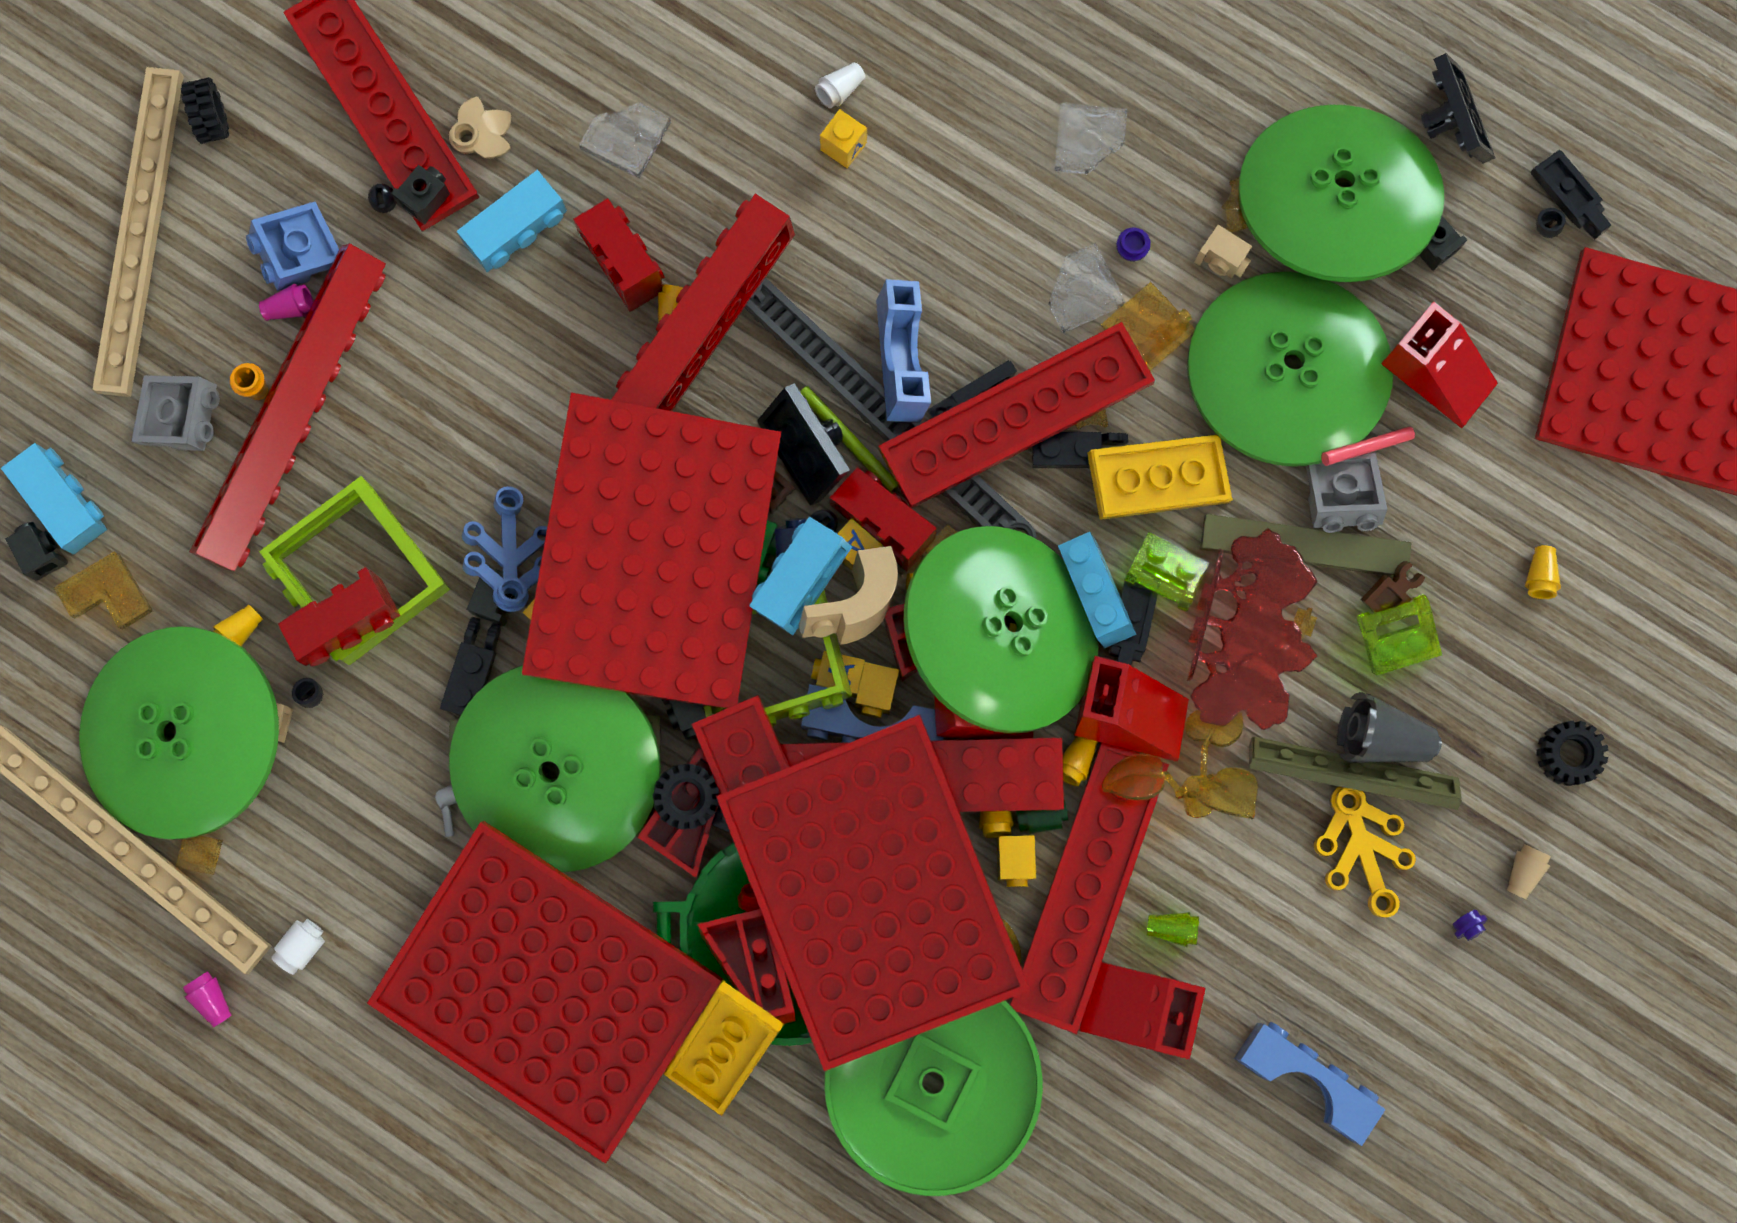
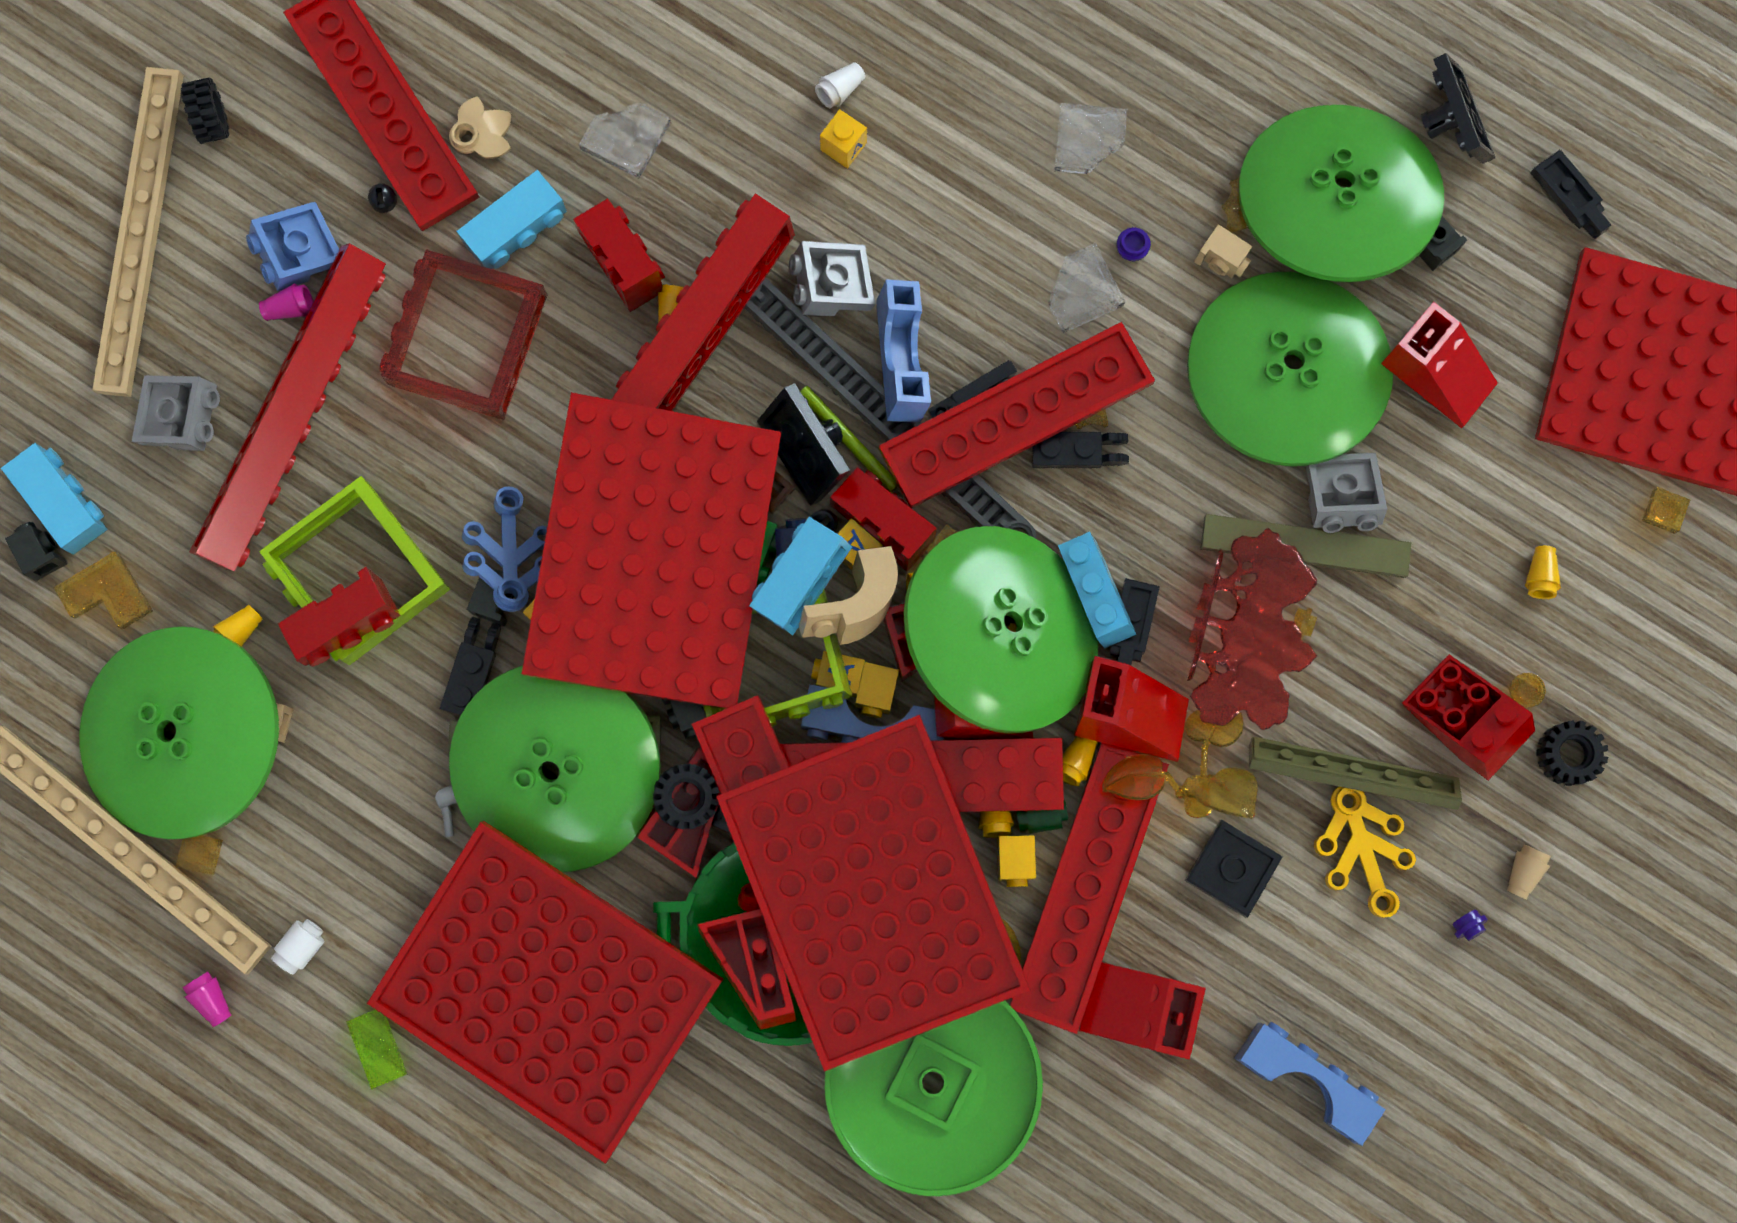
(249, 381): light orange cone -> none
(304, 689): black hinge -> none
(376, 1048): none -> clear neon green plate
(426, 202): pearl dark grey brick -> none
(515, 352): none -> clear red window
(723, 1048): yellow tile -> none
(831, 278): none -> light grey plate
(1152, 324): clear yellow hinge -> none
(1159, 476): yellow tile -> none
(1170, 565): clear neon green plate -> none
(1175, 928): clear neon green cone -> none
(1233, 868): none -> black plate
(1368, 446): coral bar -> none
(1384, 734): dark grey cone -> none
(1392, 592): reddish brown plate -> none
(1404, 645): clear neon green plate -> none
(1470, 716): none -> red slope
(1527, 690): none -> clear yellow plate
(1546, 218): black hinge -> none
(1666, 510): none -> clear yellow plate

